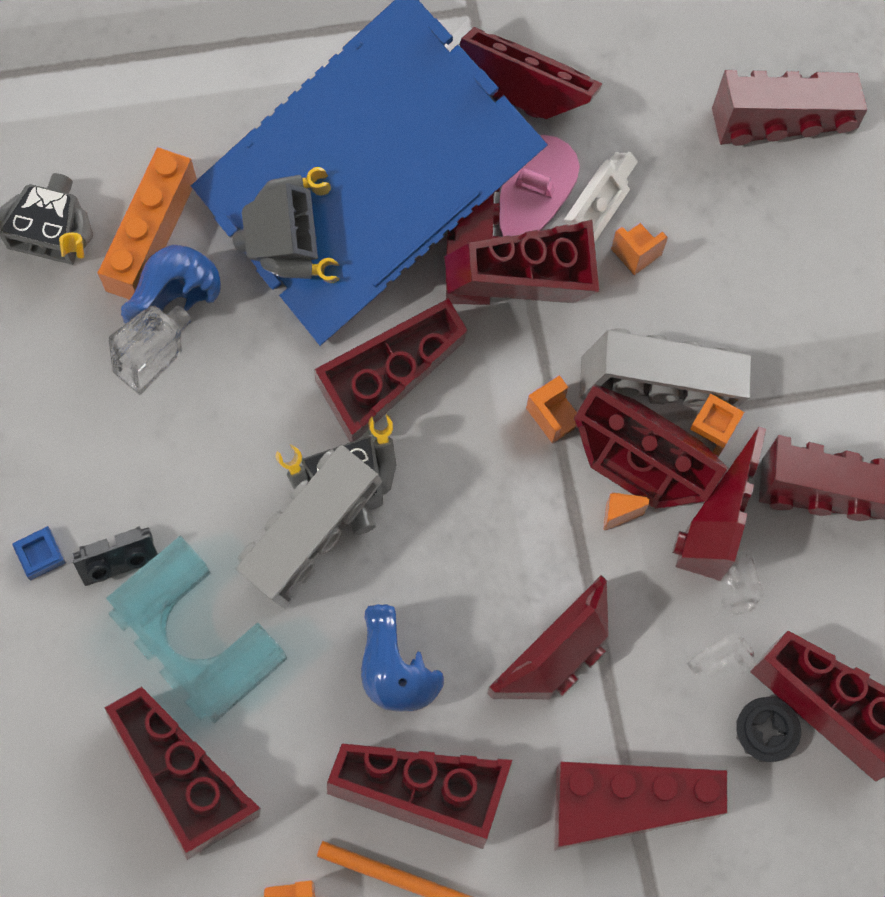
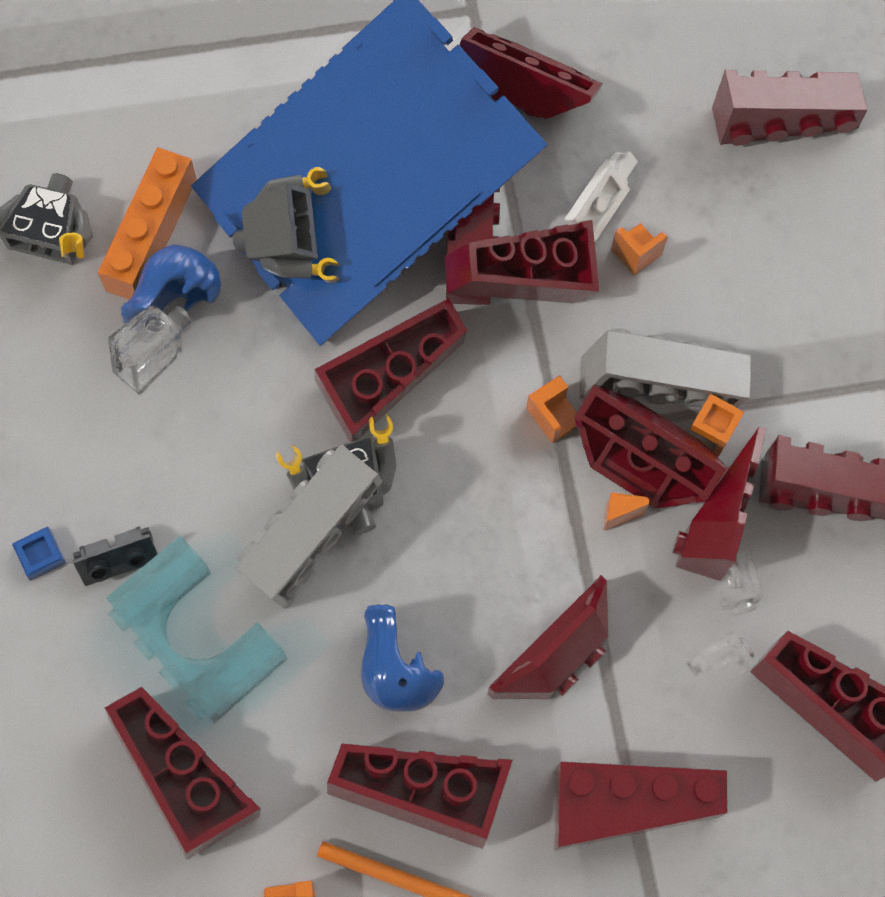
(538, 189): bright pink shield -> none
(783, 719): black gear -> none

